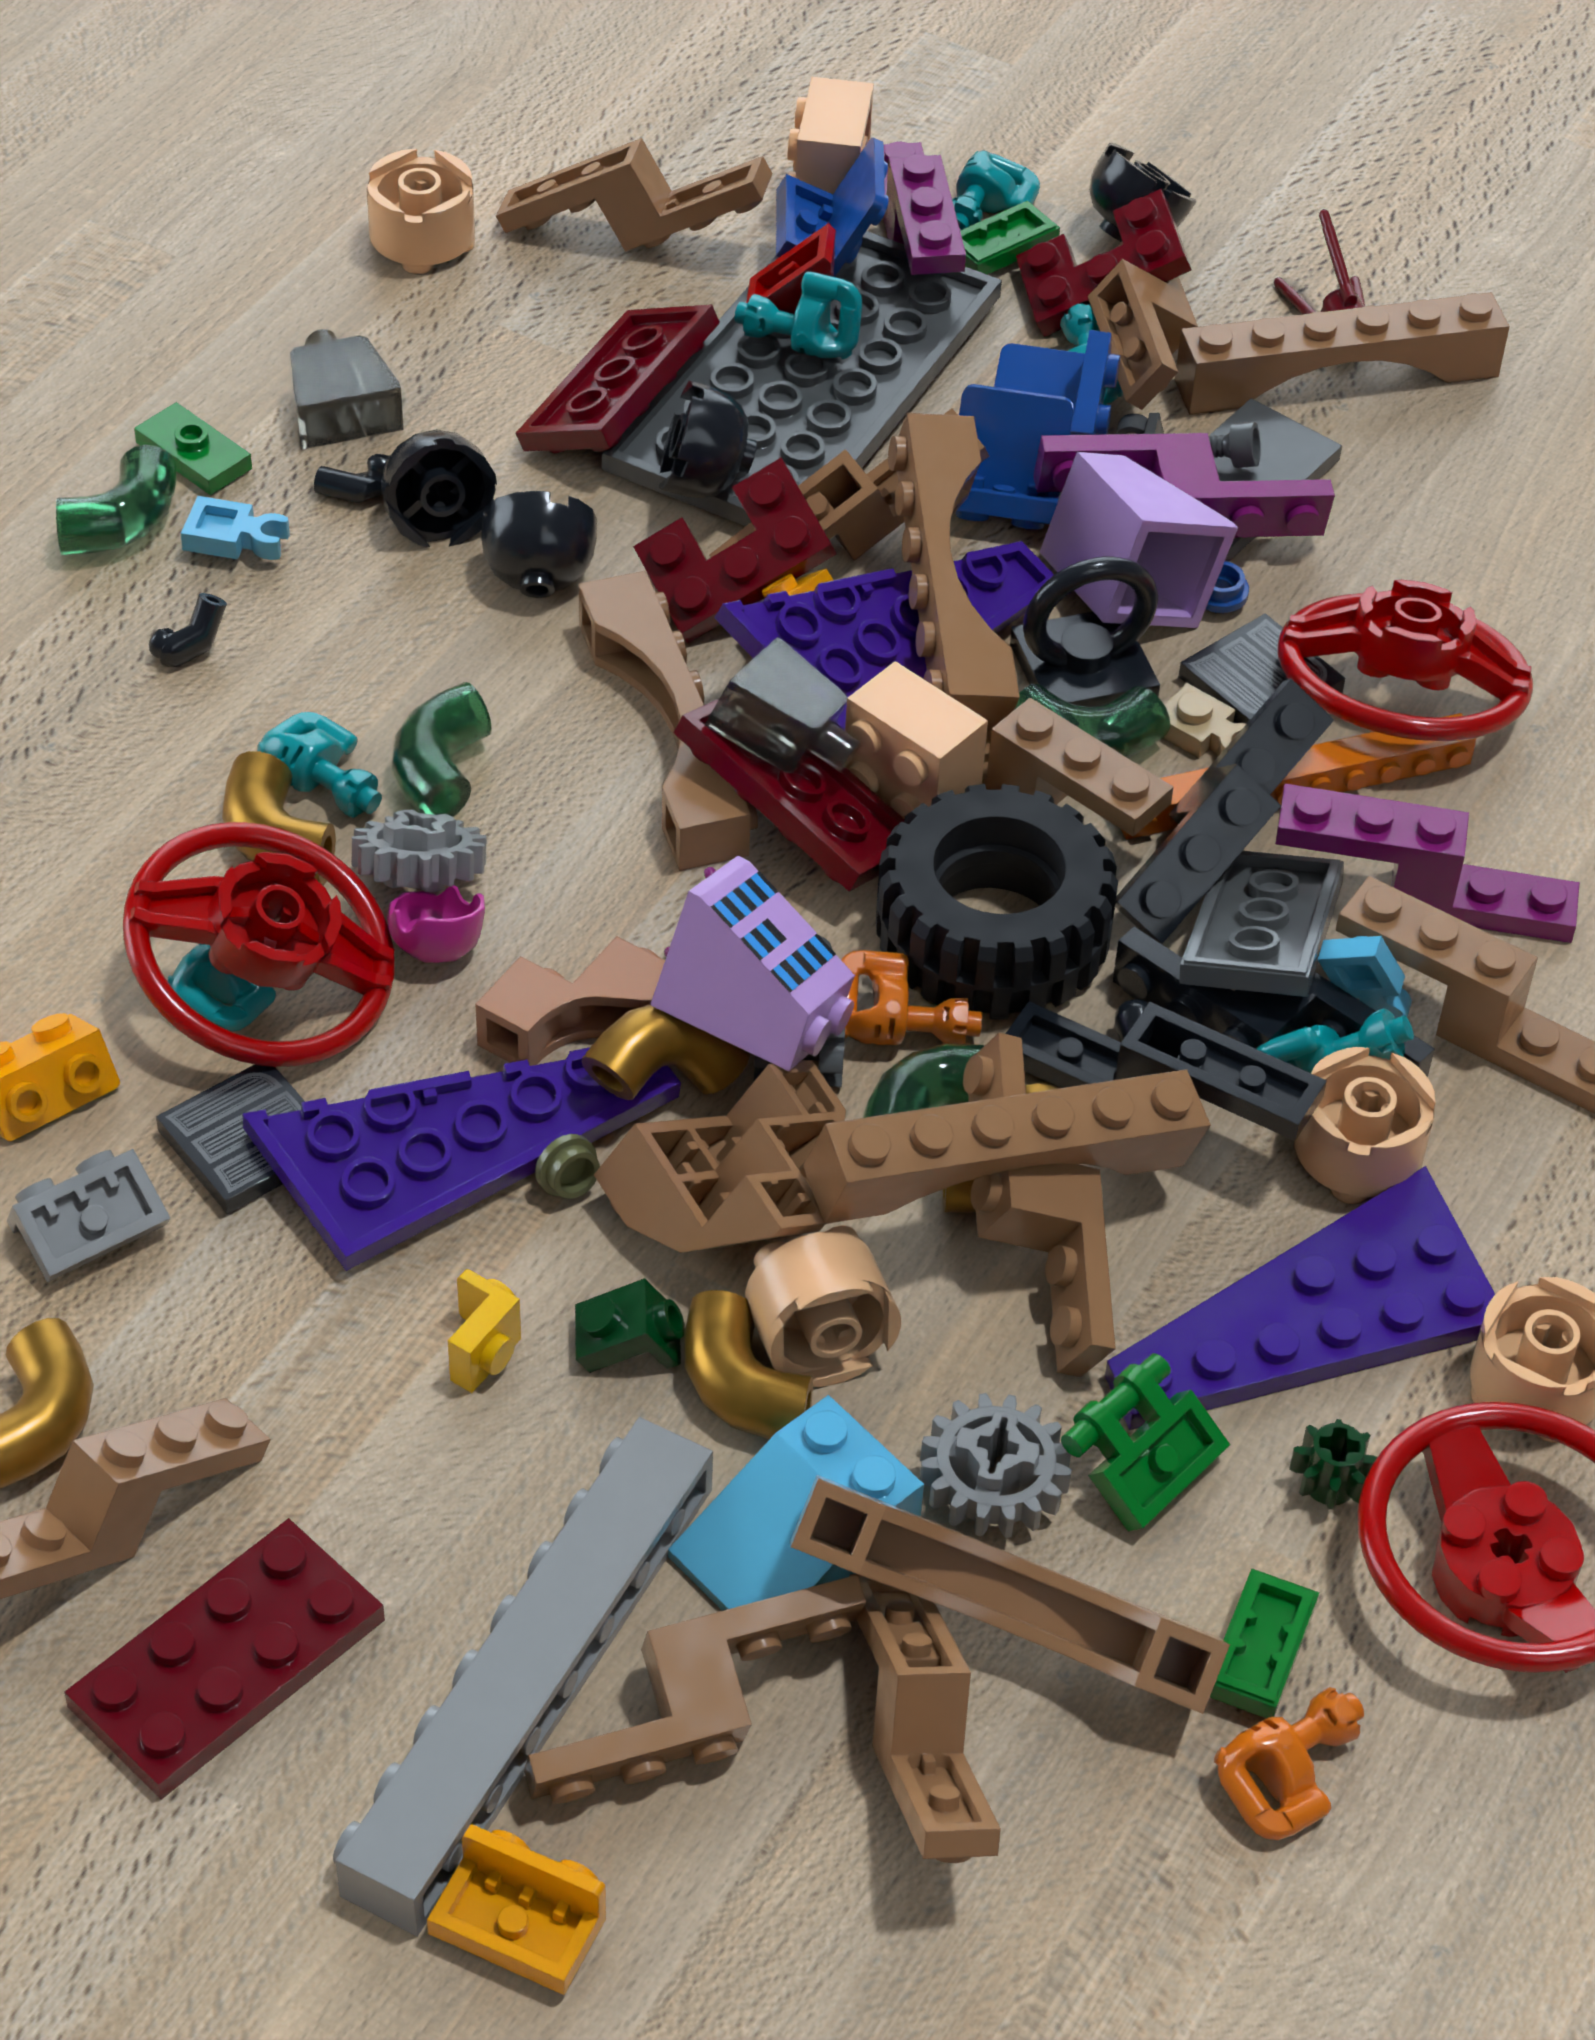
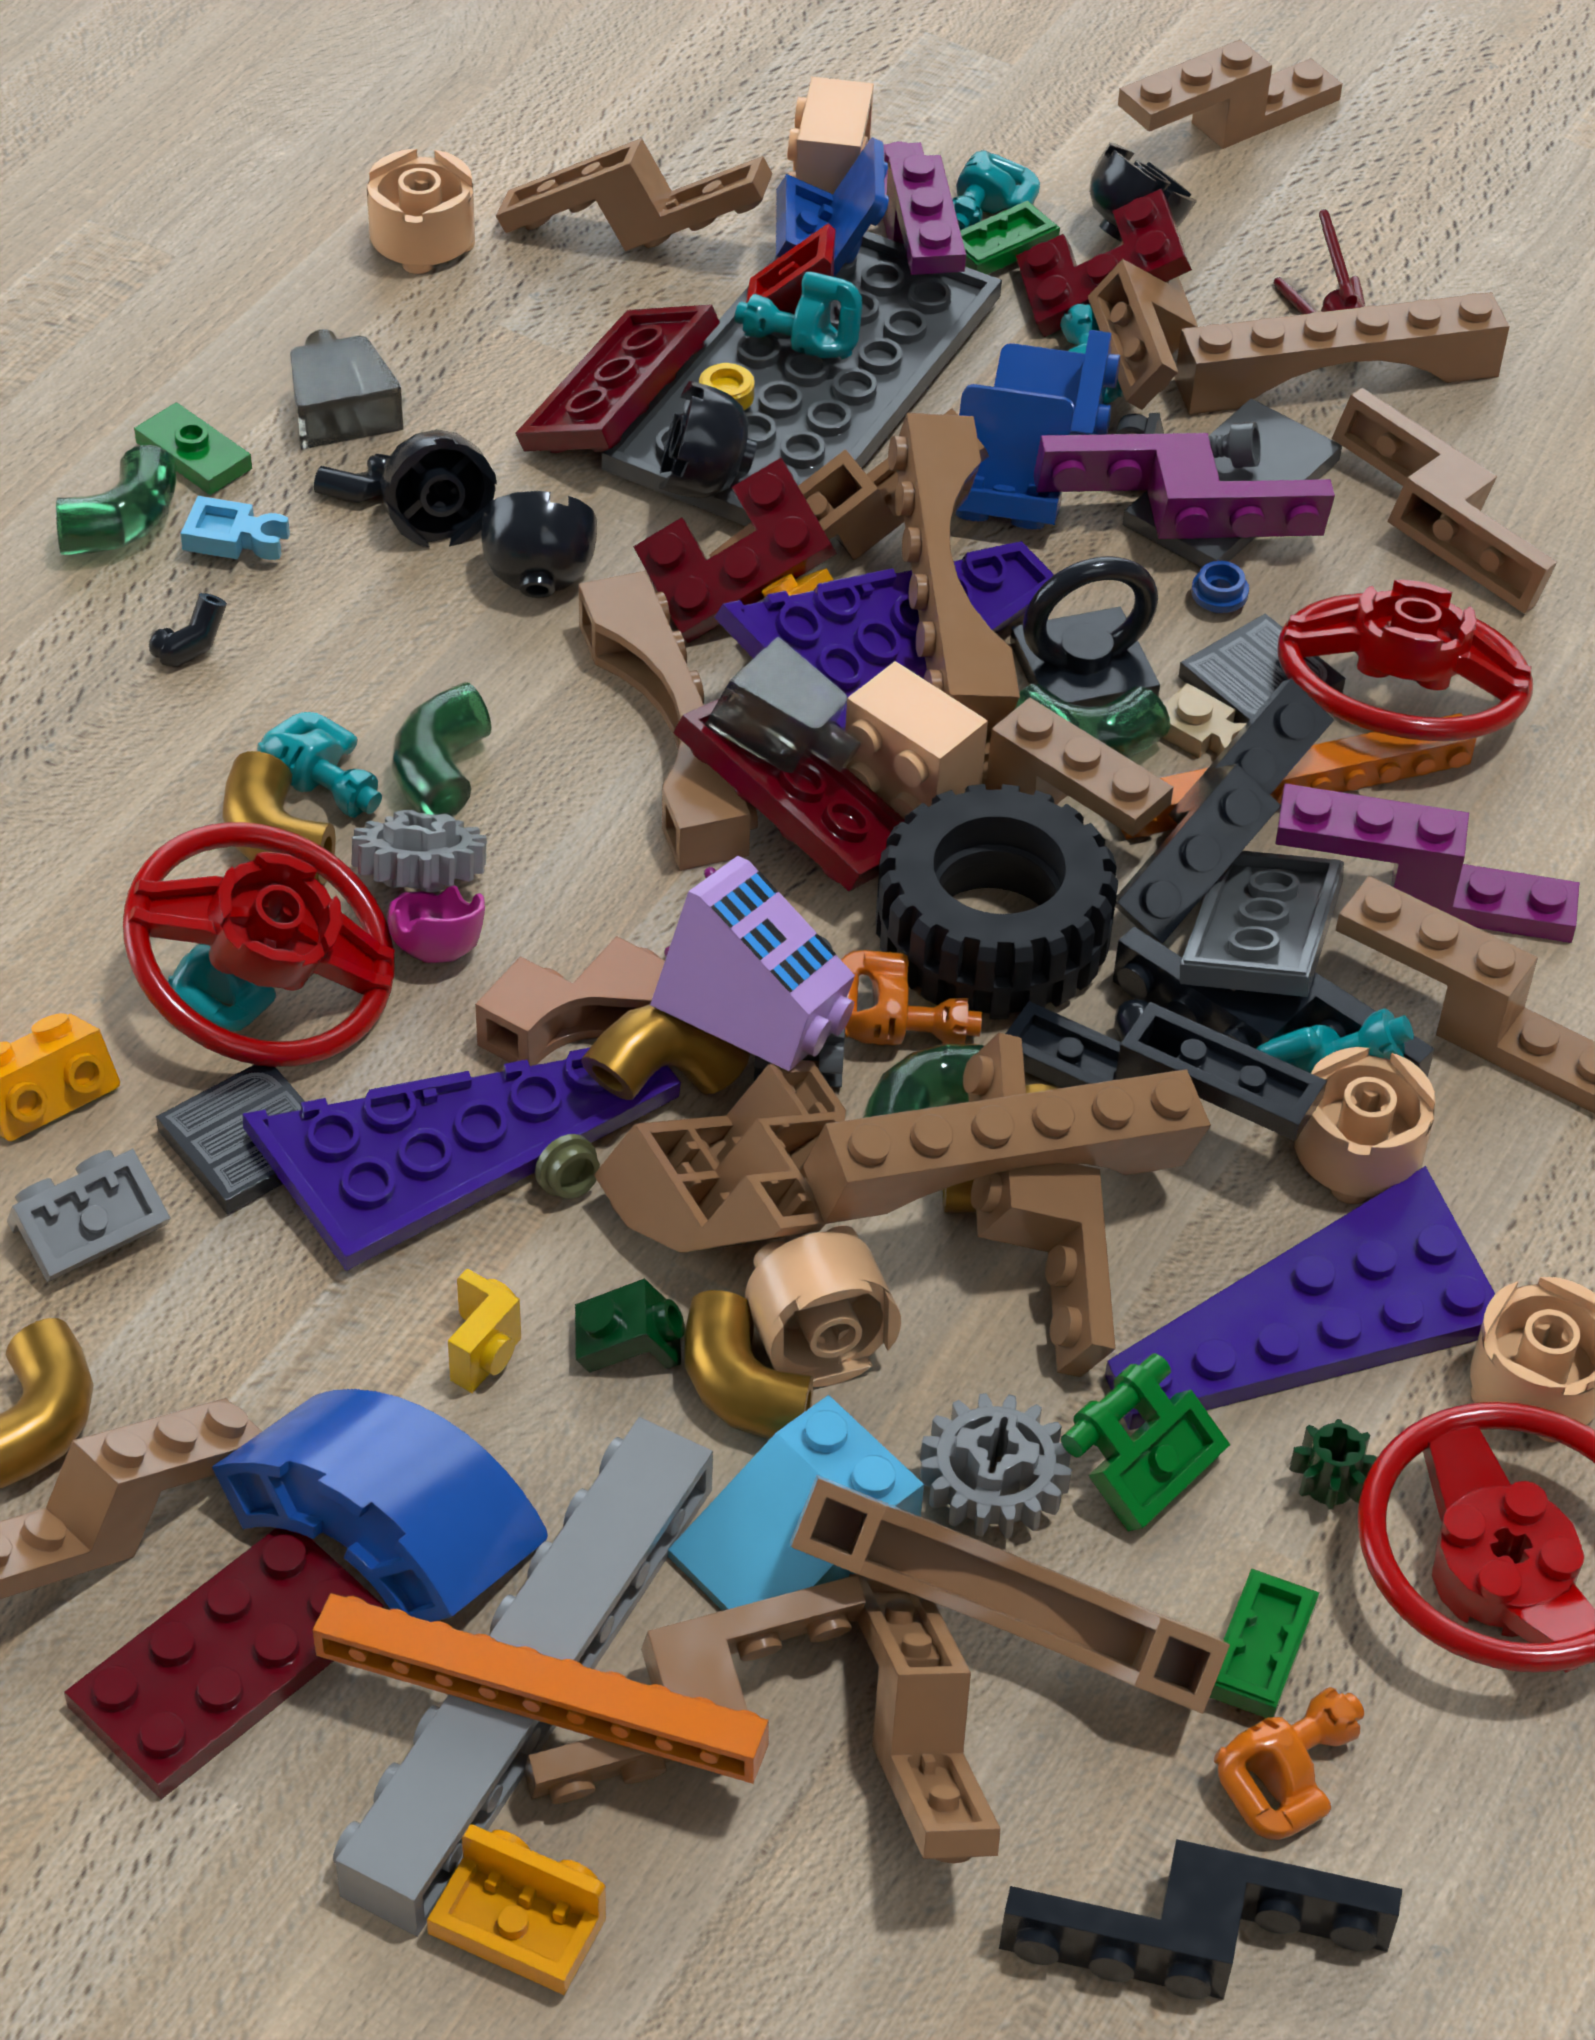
(395, 1486): none -> blue panel
(542, 1687): none -> orange piece
(731, 380): none -> yellow tile
(1133, 514): lavender slope -> none
(1199, 1920): none -> black bracket
(1229, 94): none -> medium nougat bracket
(1367, 972): medium azure plate -> none
(1443, 500): none -> medium nougat bracket

